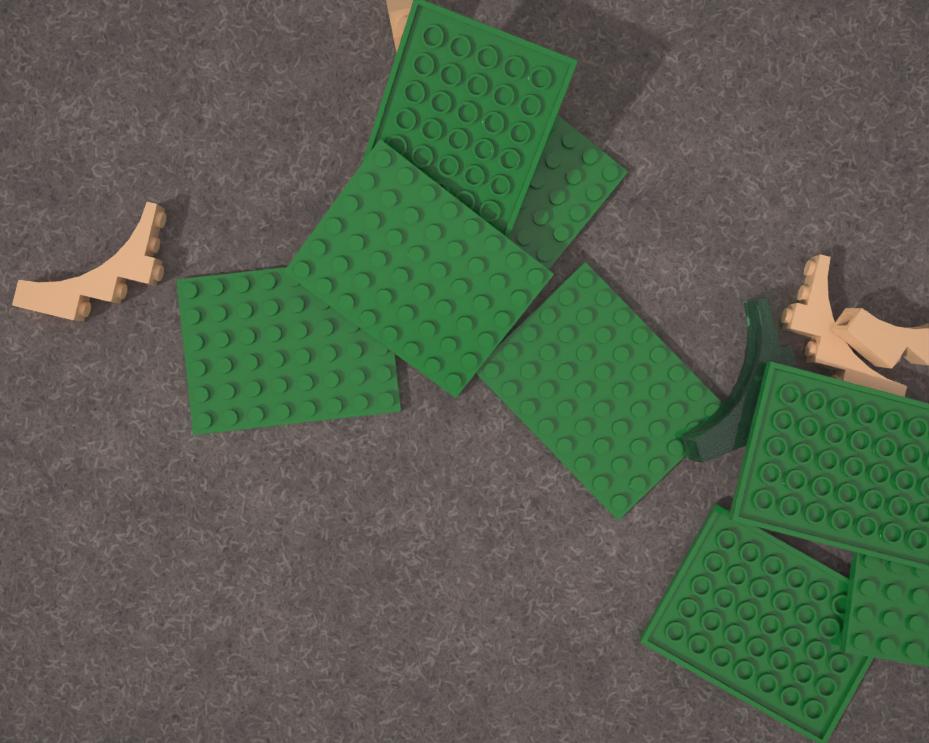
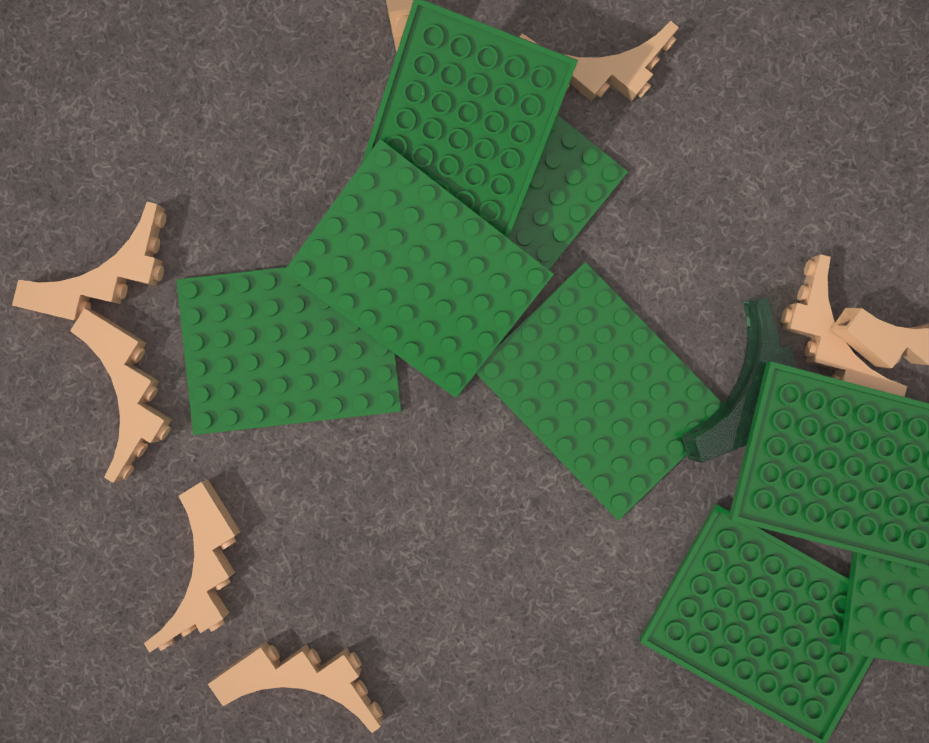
(133, 387): none -> light nougat arch
(202, 605): none -> light nougat arch
(301, 670): none -> light nougat arch
(625, 71): none -> light nougat arch

